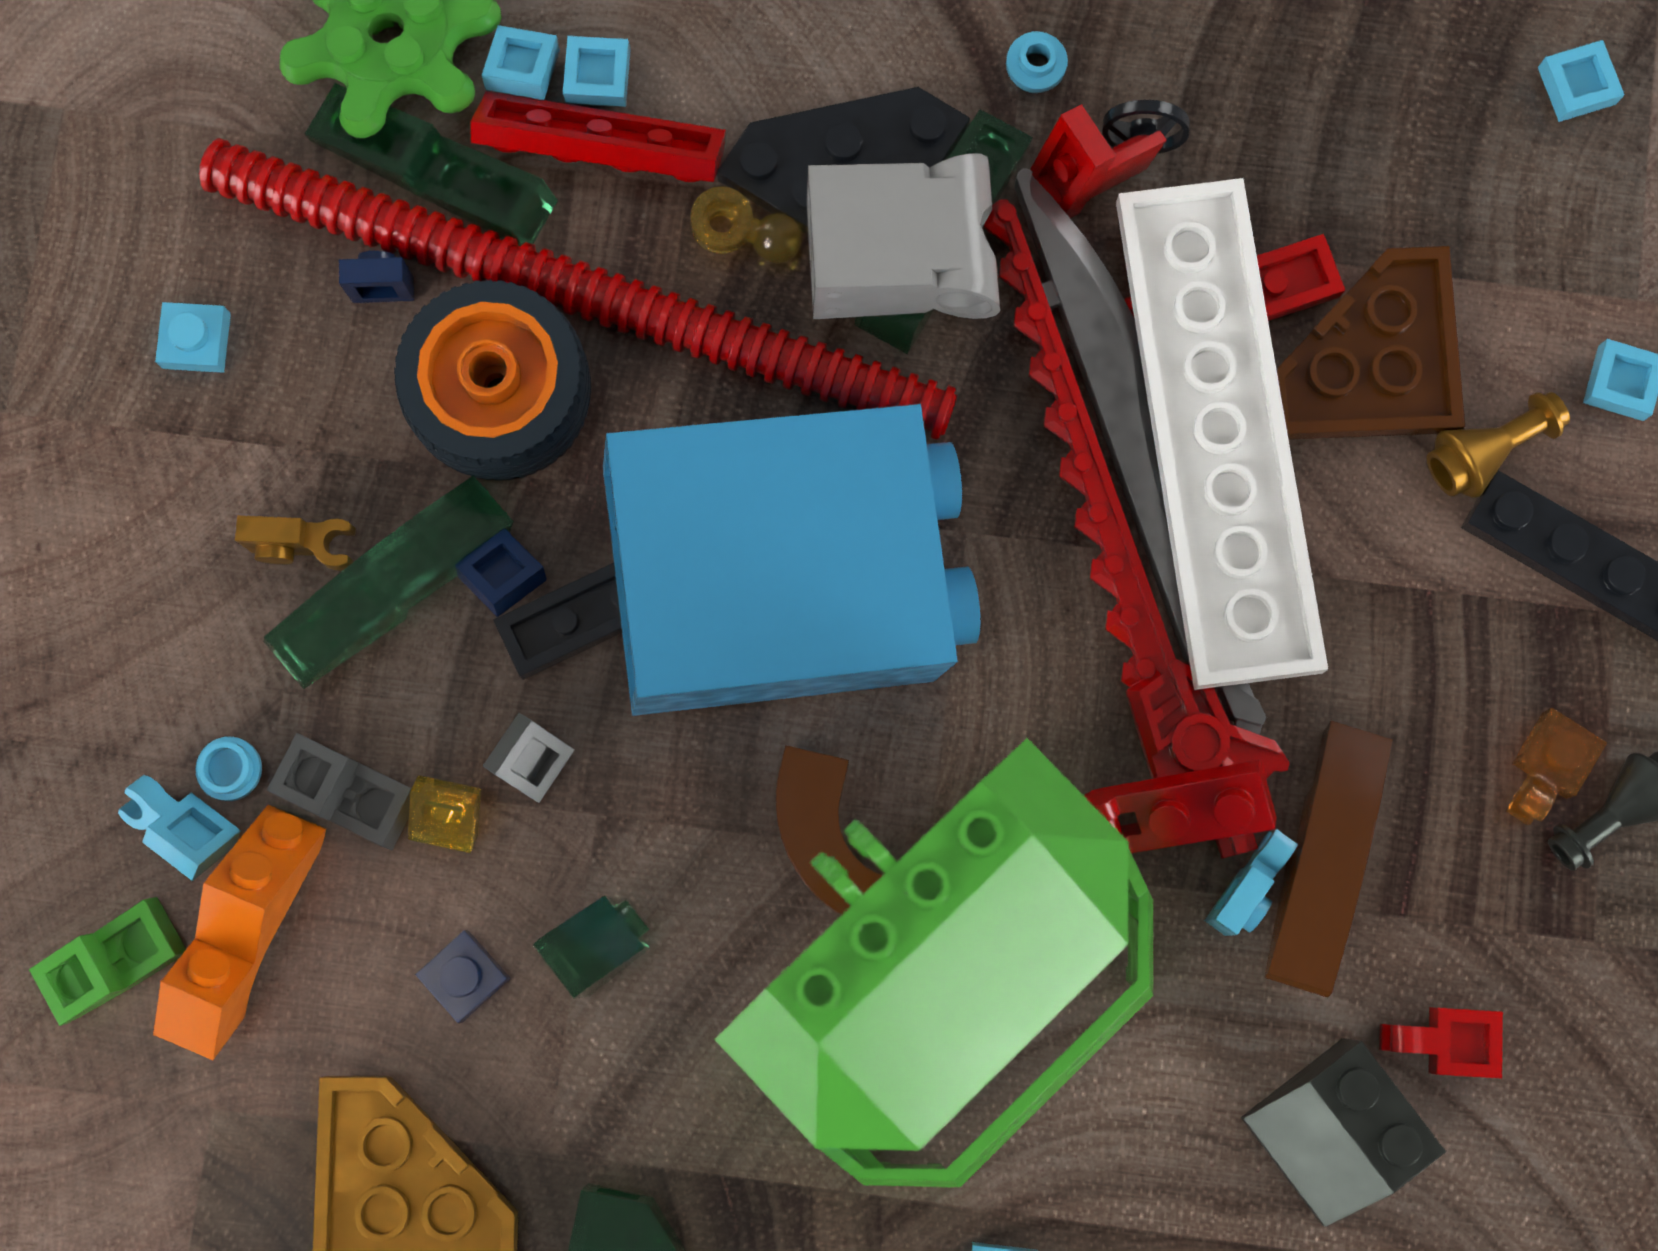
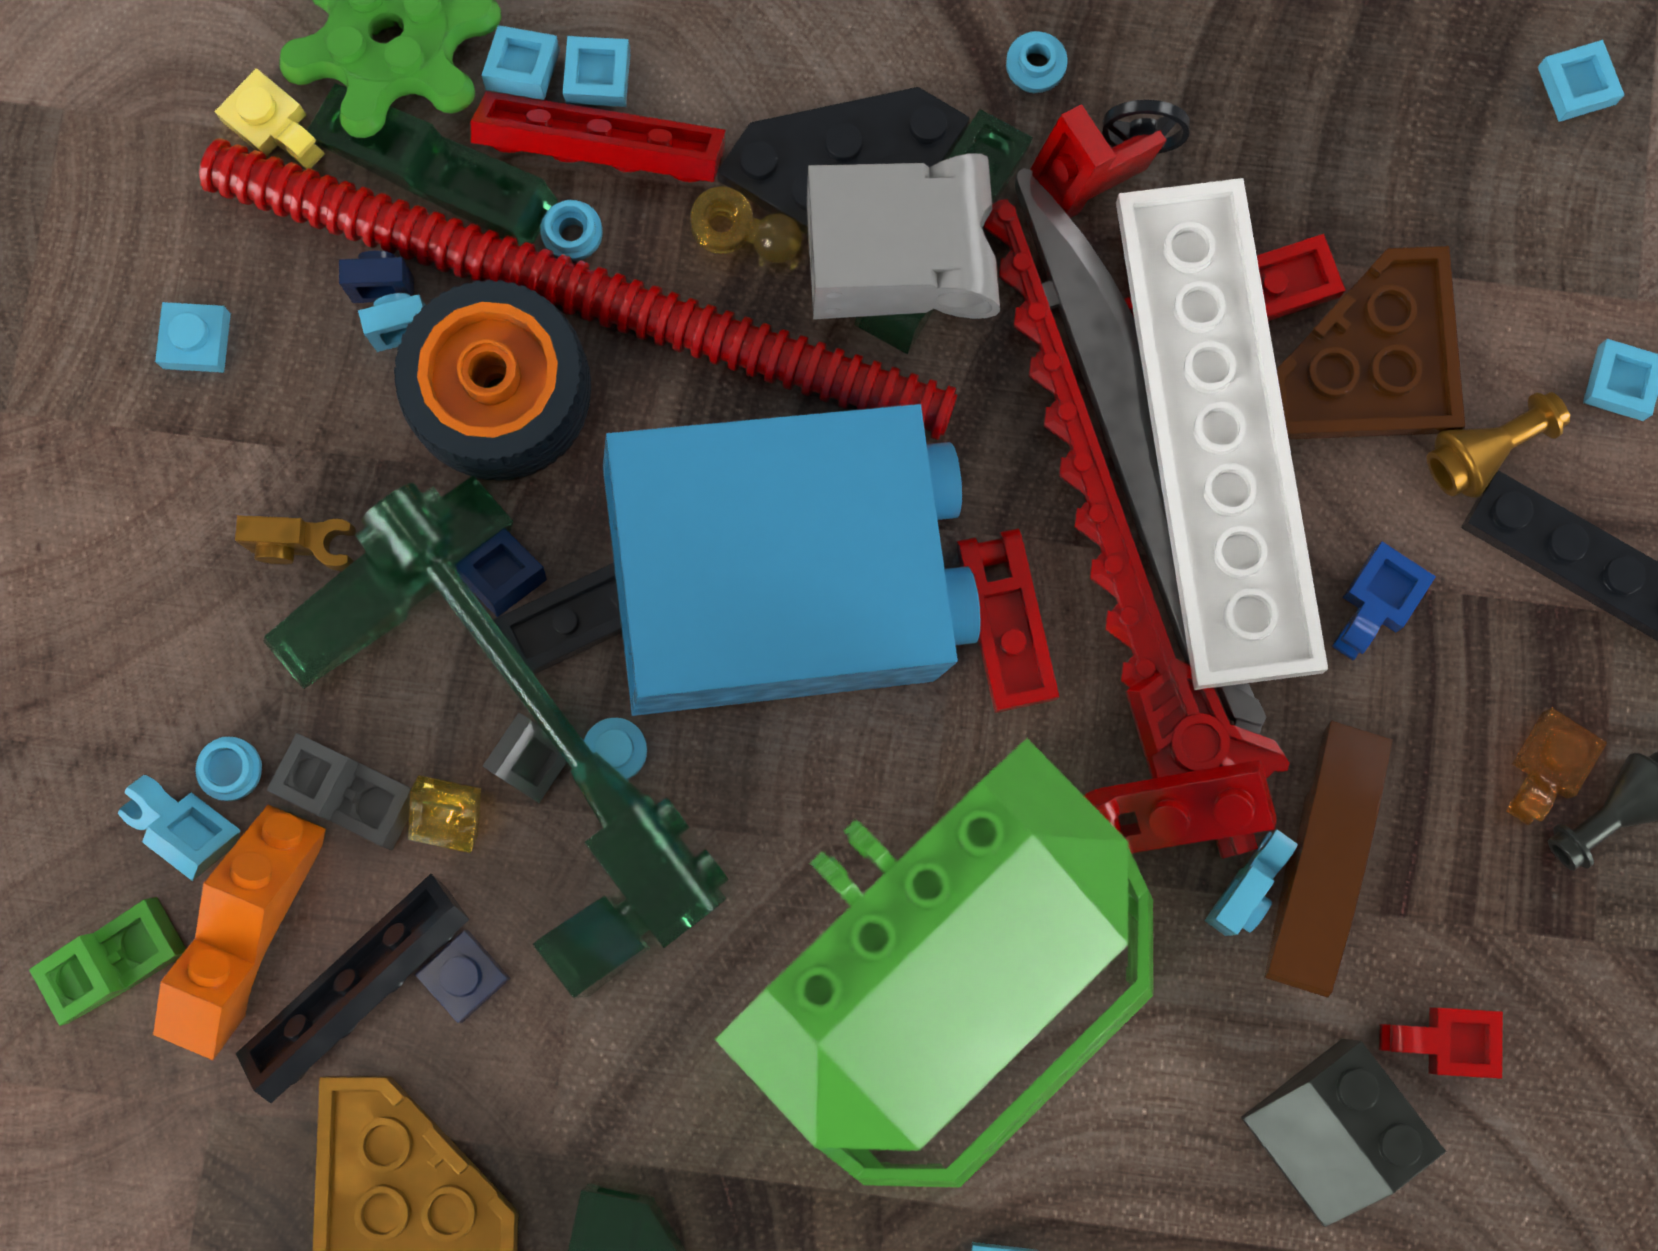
(269, 119): none -> light yellow plate
(351, 988): none -> black plate
(389, 319): none -> medium azure plate
(566, 214): none -> medium azure plate
(619, 744): none -> medium azure plate
(638, 838): none -> clear green bar
(808, 821): reddish brown arch -> none
(1010, 624): none -> red plate
(1385, 594): none -> blue plate

